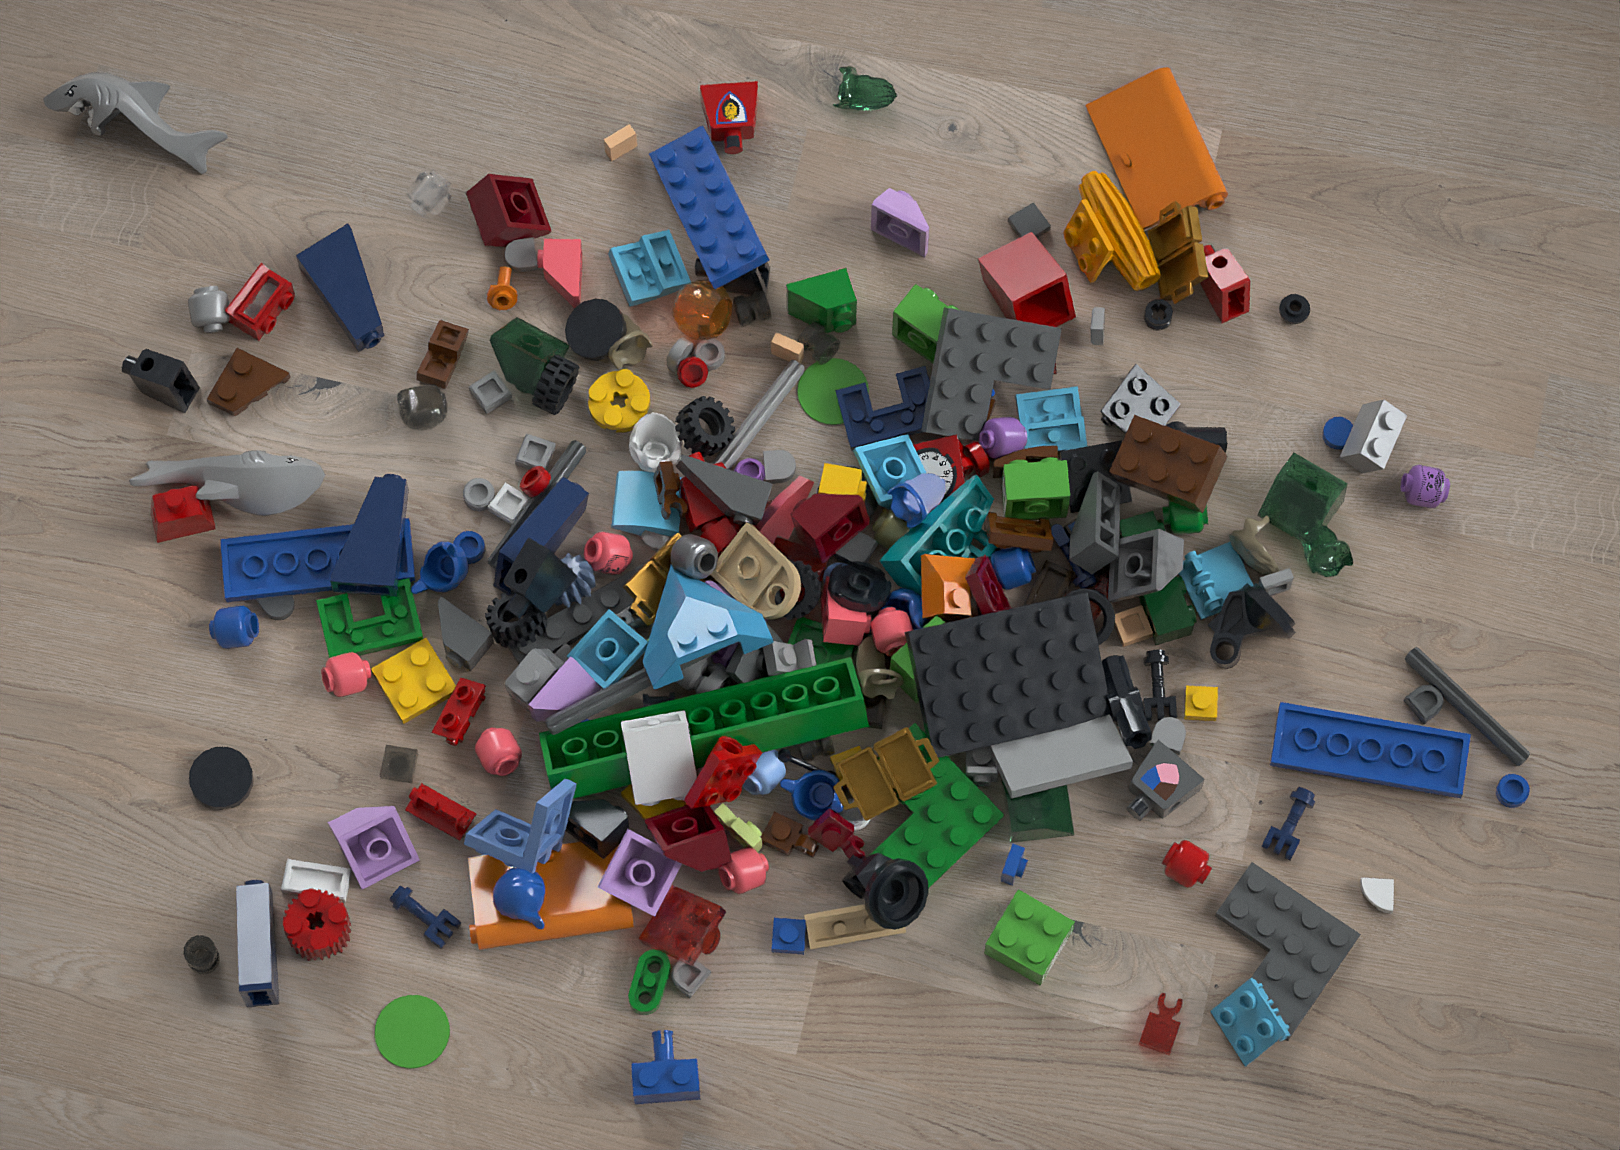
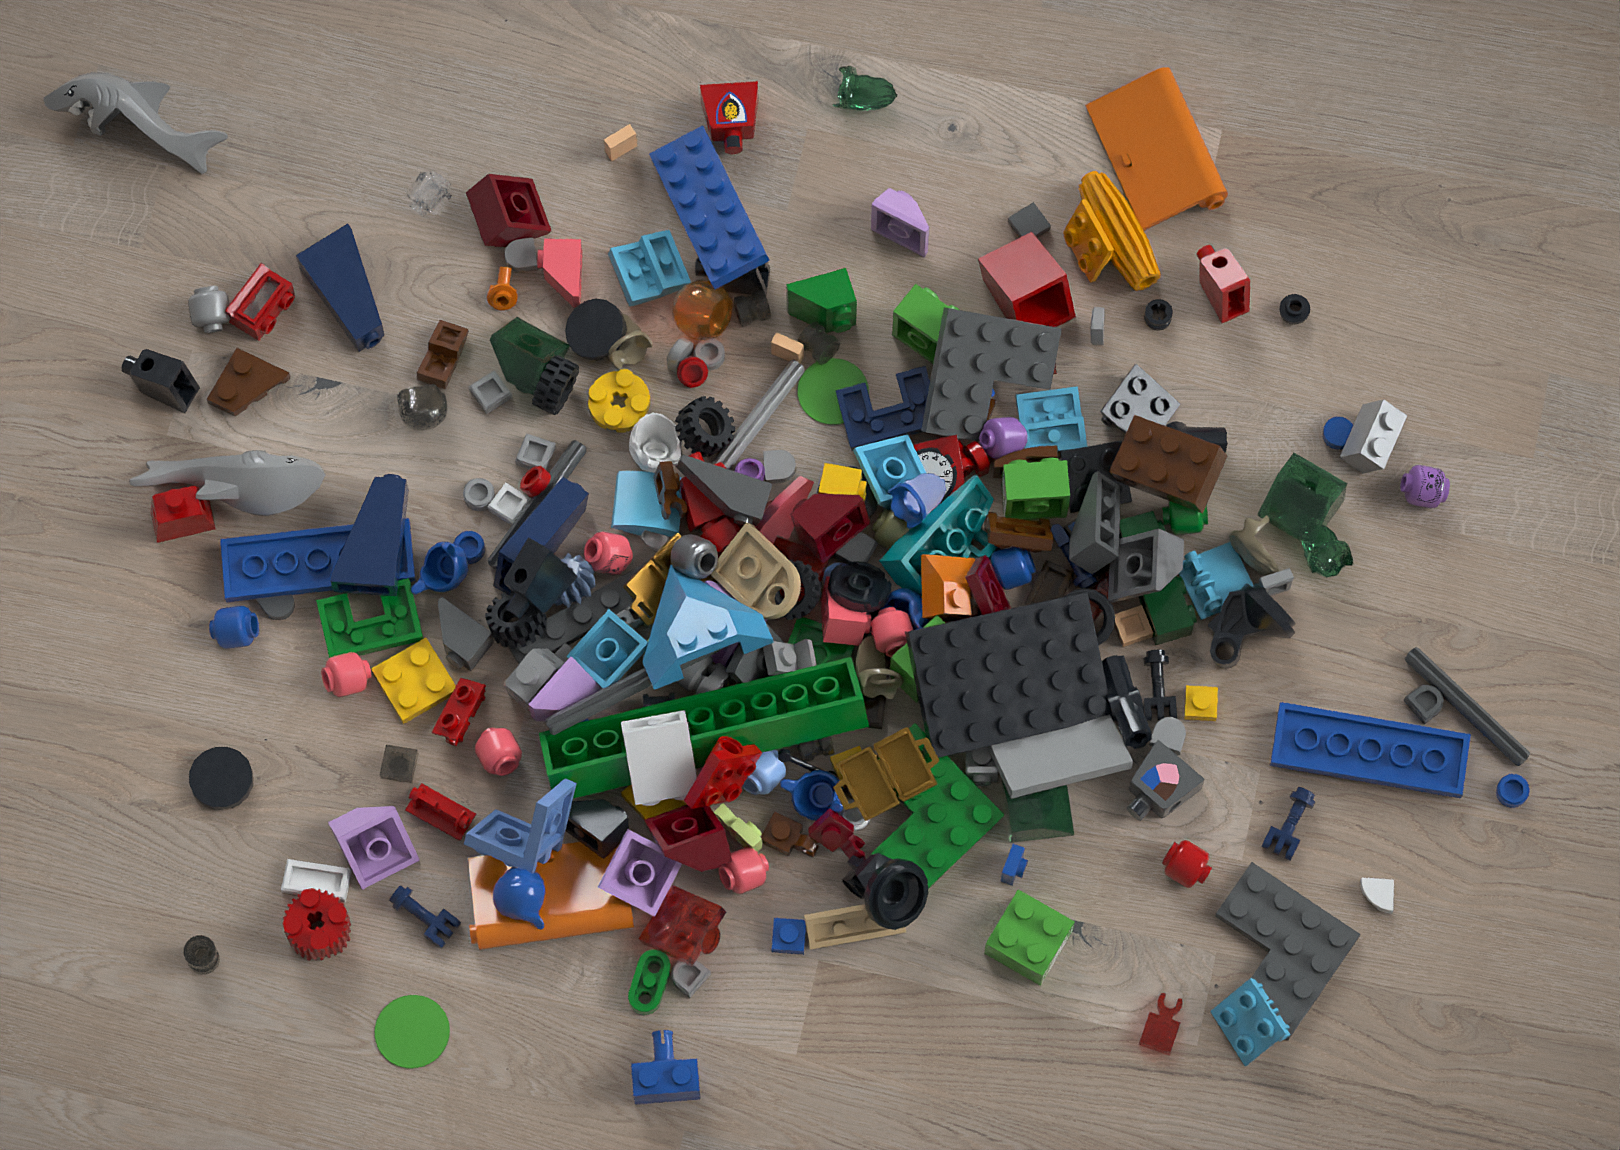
(256, 944): slope -> none
(1178, 252): pearl gold piece -> none

